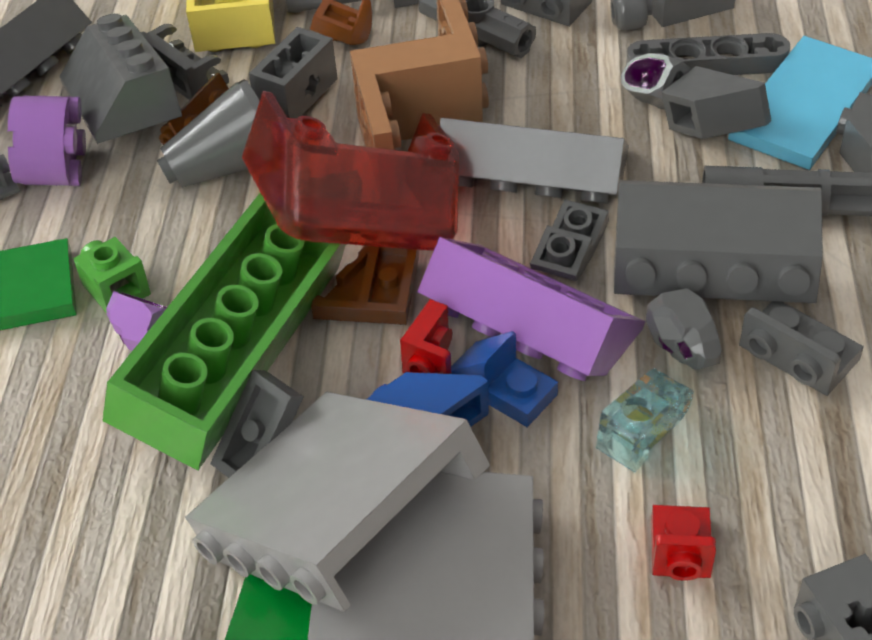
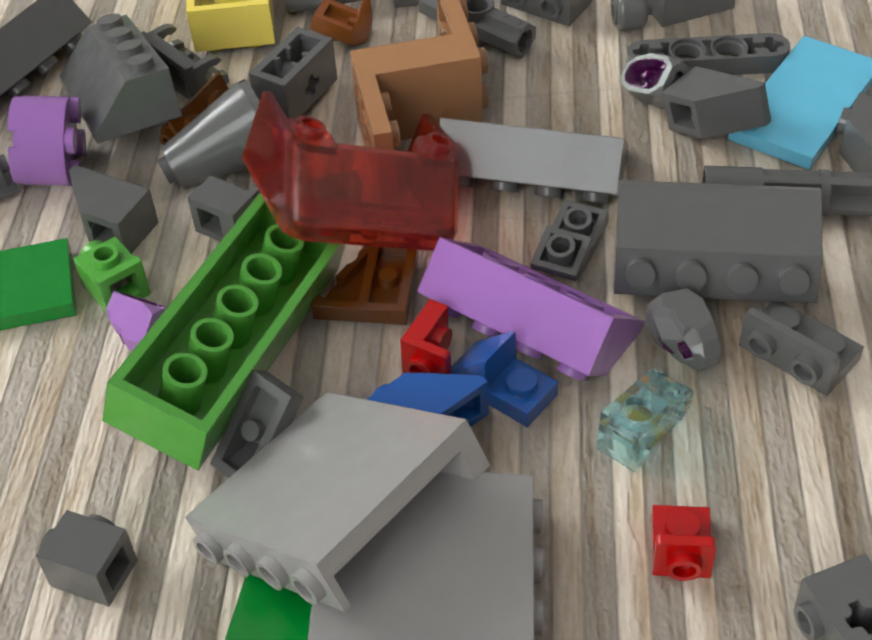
(87, 557): none -> dark grey brick
(113, 207): none -> dark grey slope
(218, 206): none -> dark grey brick

